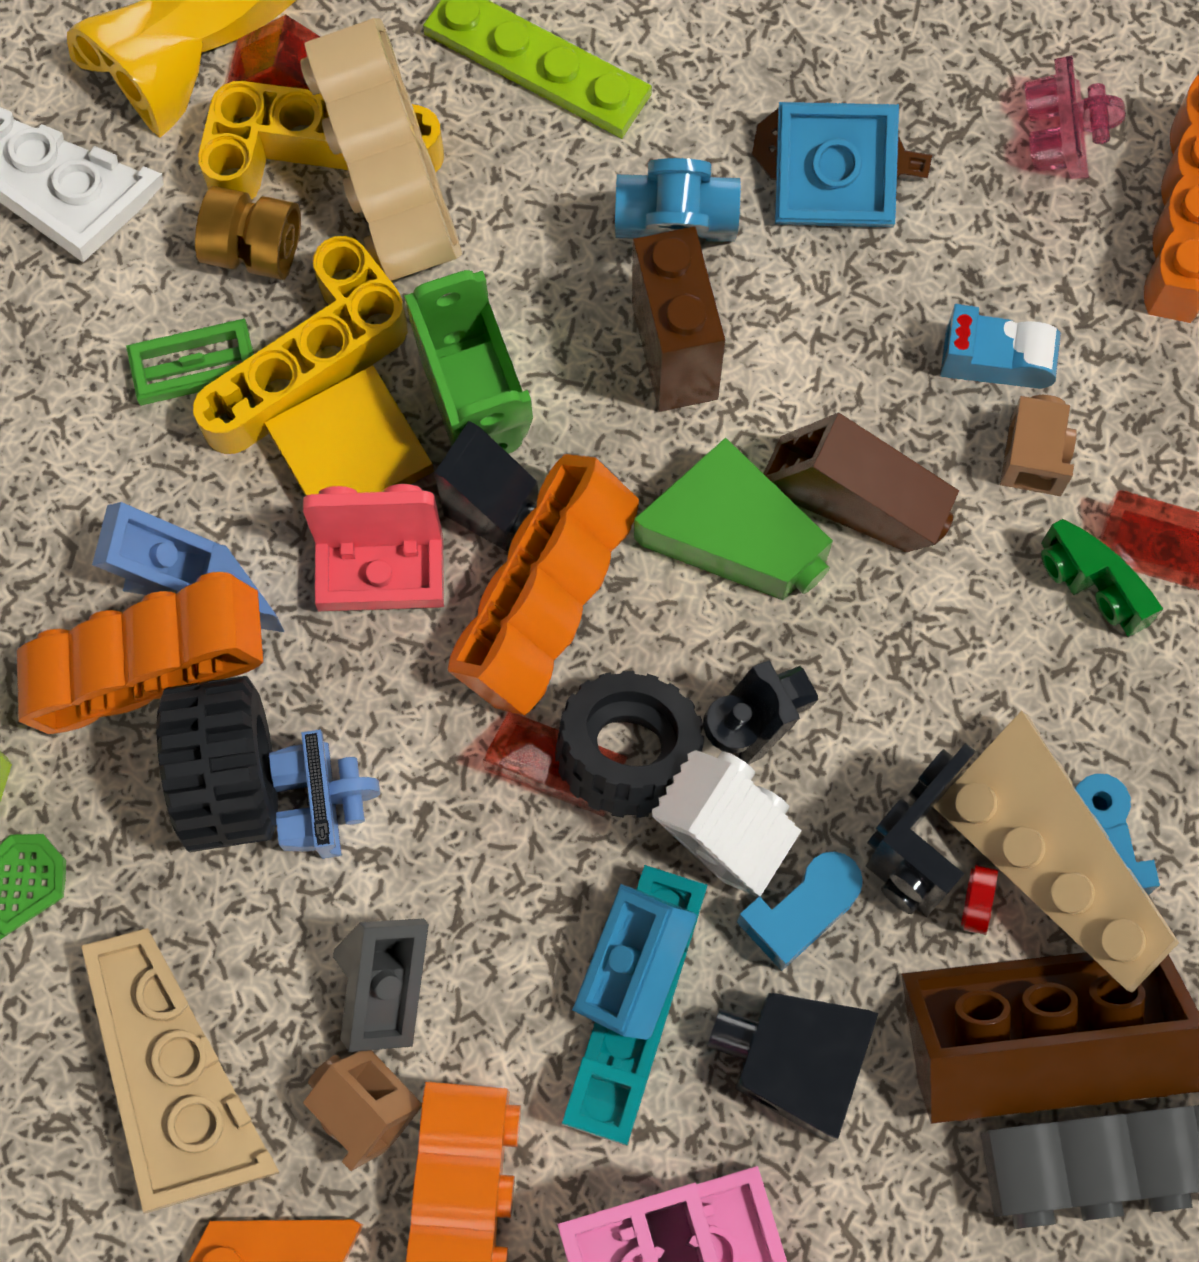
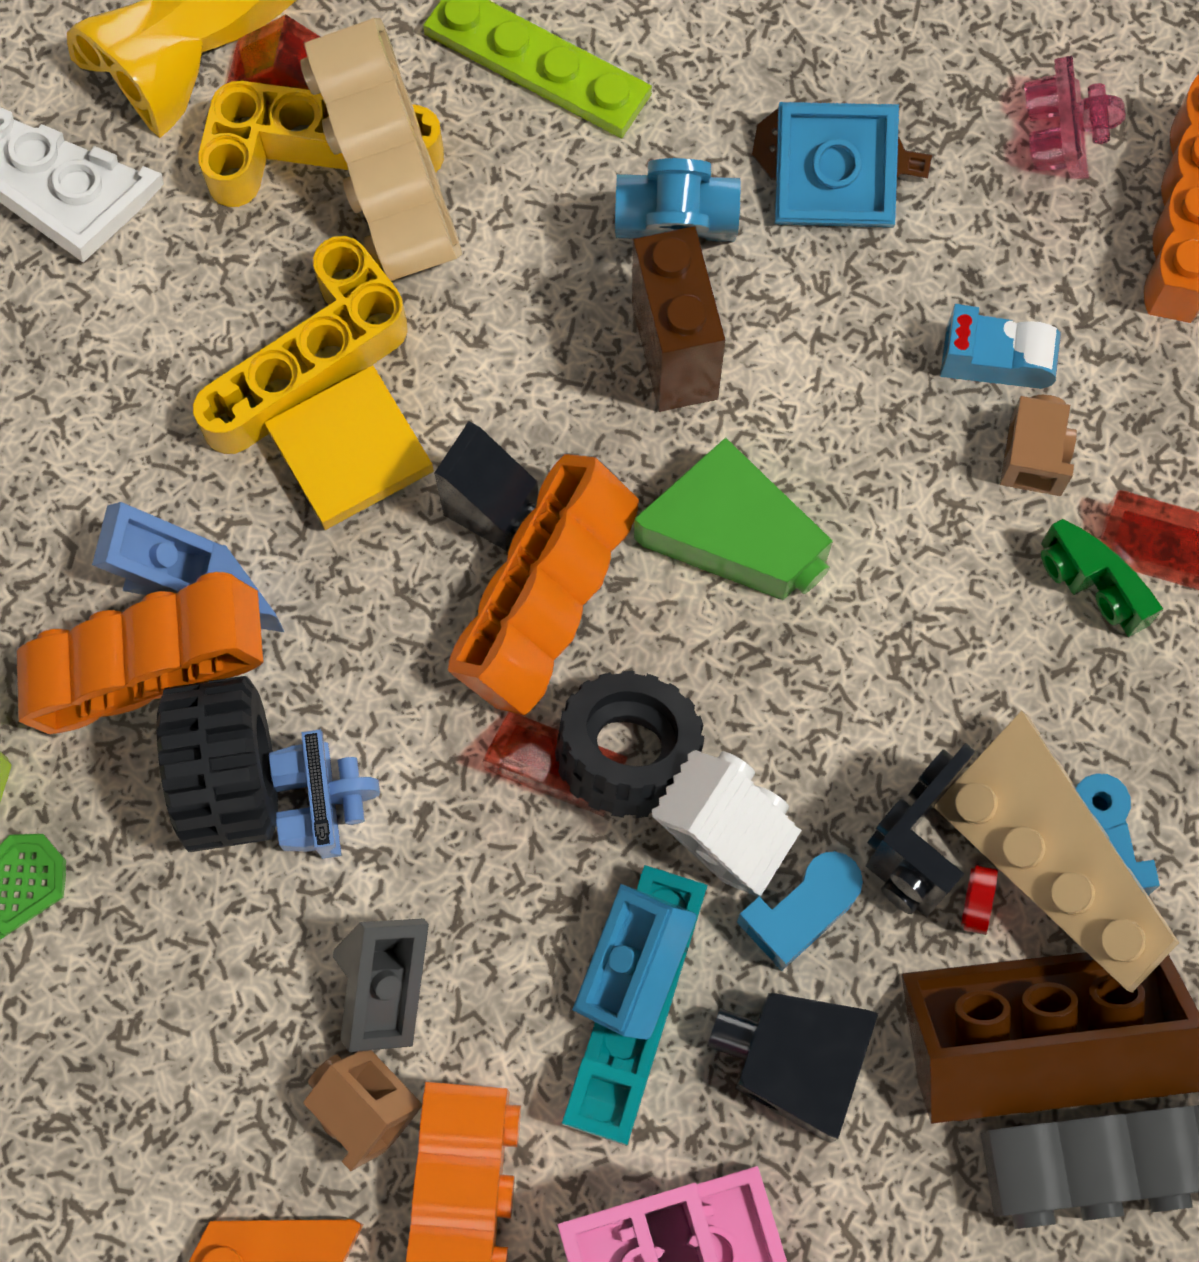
(172, 1094): tan wing -> none
(183, 341): bright green tile -> none
(239, 231): pearl gold wheel -> none
(376, 548): coral bracket -> none
(468, 359): bright green piece -> none
(758, 711): black hips -> none
(862, 483): reddish brown slope -> none

